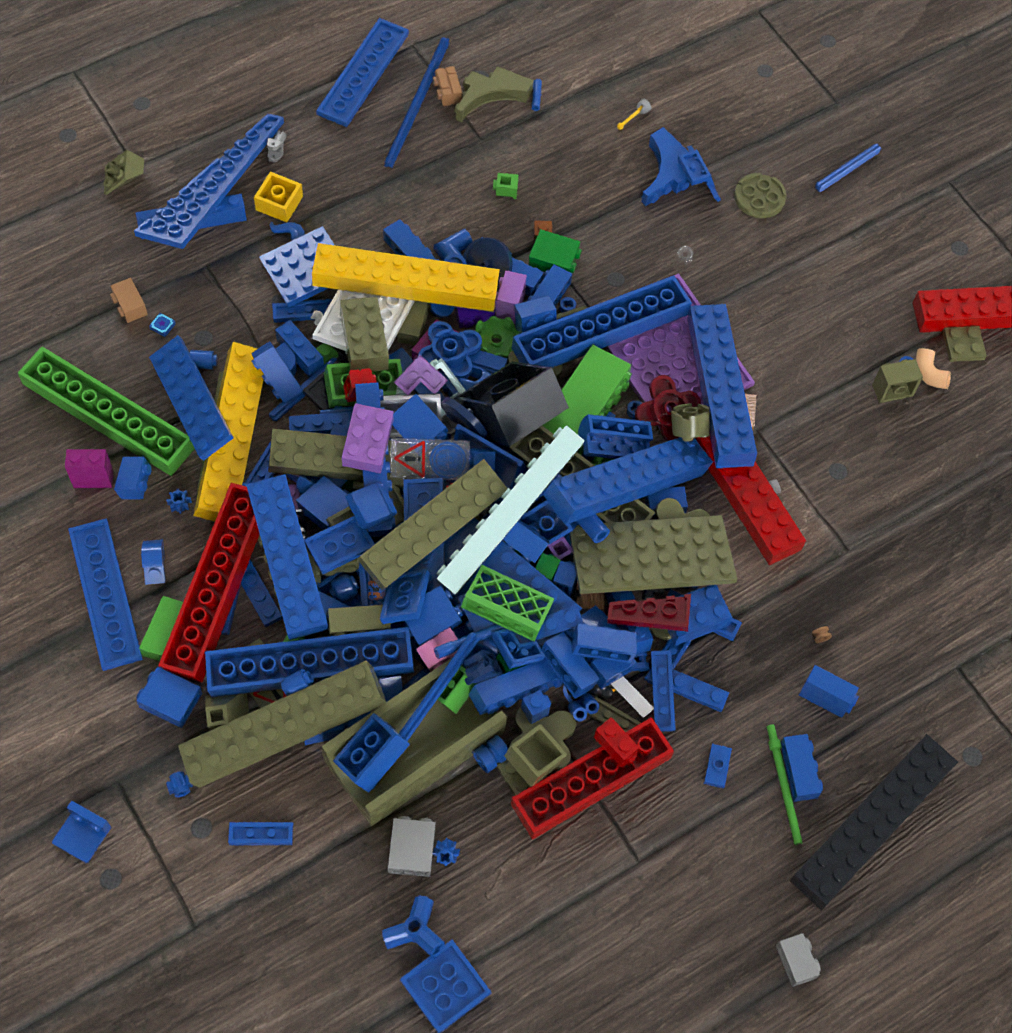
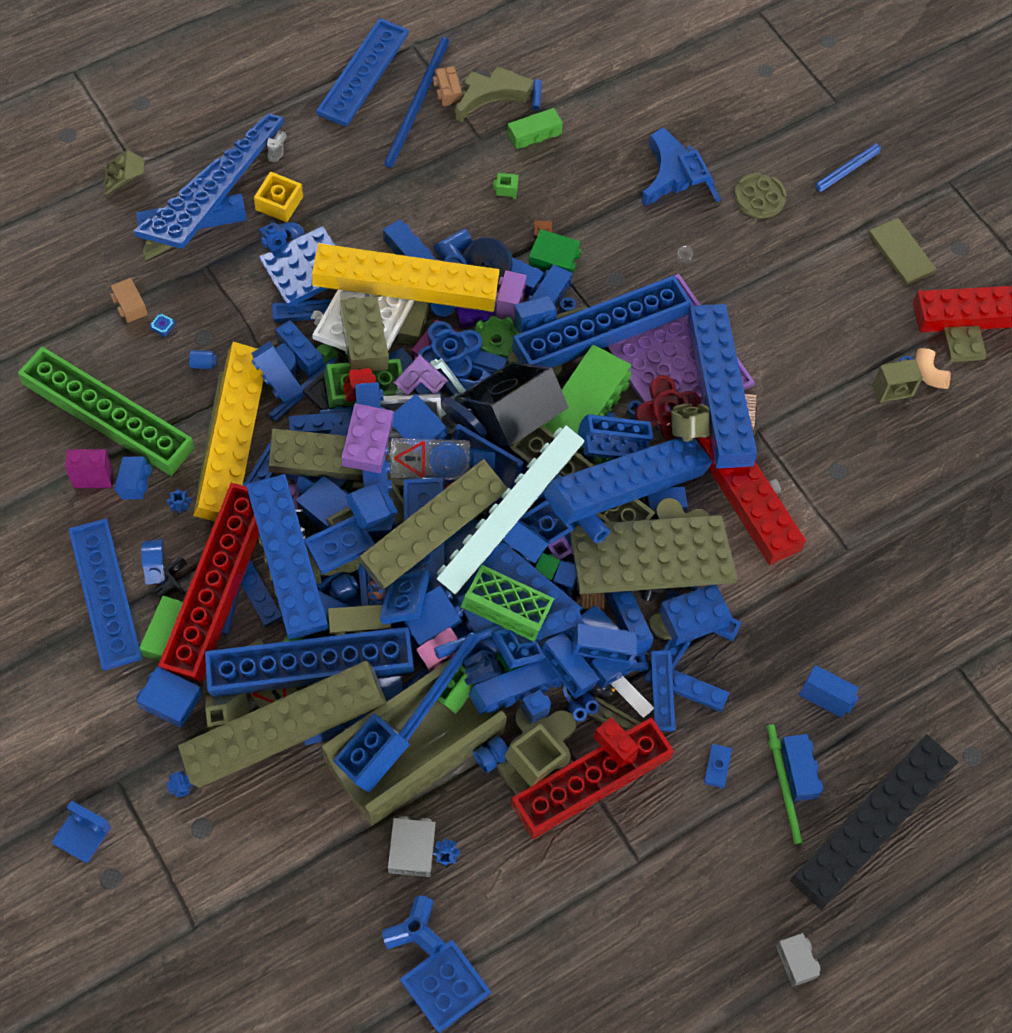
(153, 248): none -> olive tile
(170, 584): none -> black bracket
(191, 398): blue plate -> none
(260, 833): blue plate -> none
(273, 237): none -> blue brick
(296, 682): blue brick -> none
(534, 128): none -> bright green brick
(642, 107): hinge -> none
(659, 613): dark red wing -> none
(821, 634): medium nougat bush -> none
(902, 251): none -> olive tile

